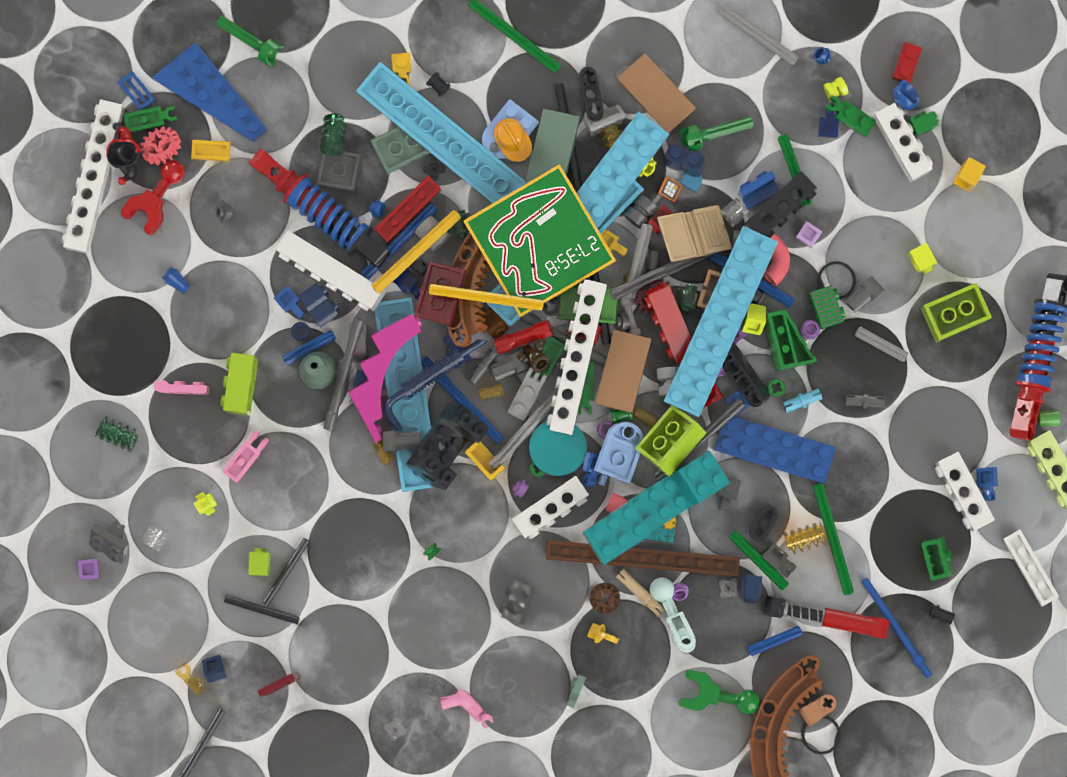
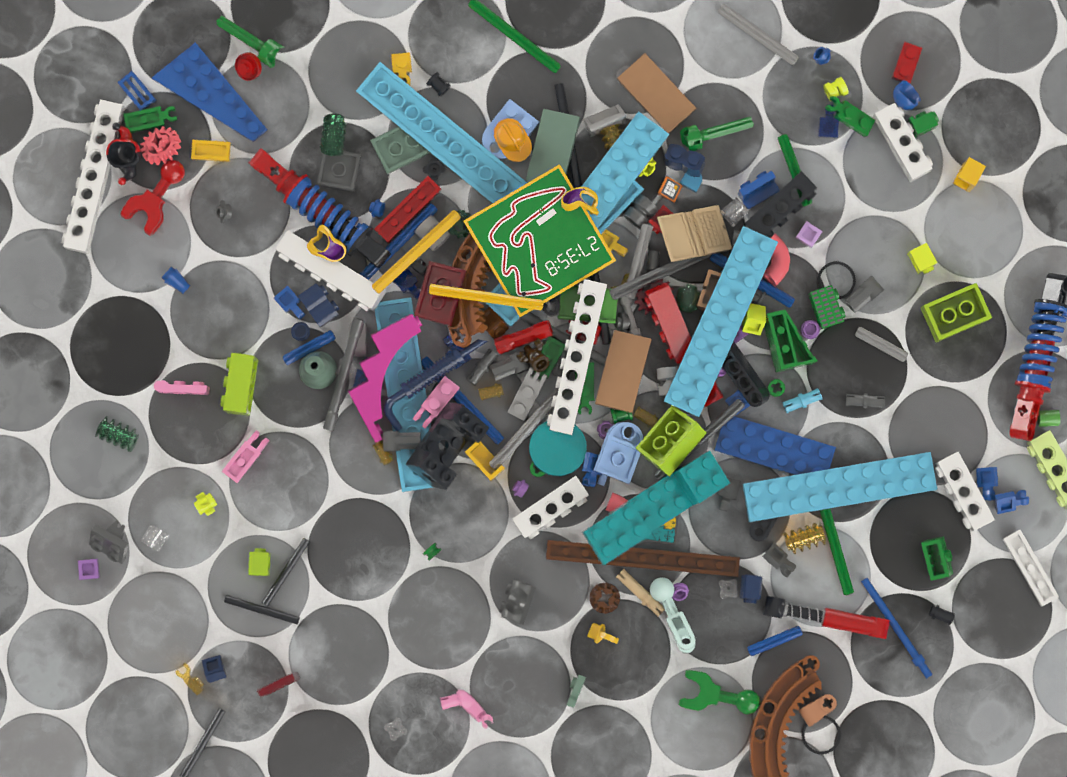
(248, 66): none -> red plate
(334, 251): none -> yellow piece
(437, 400): none -> bright pink hinge
(572, 199): none -> yellow piece
(593, 86): black beam -> none
(758, 560): green axle -> none
(839, 486): none -> medium azure plate
(1008, 501): none -> blue plate

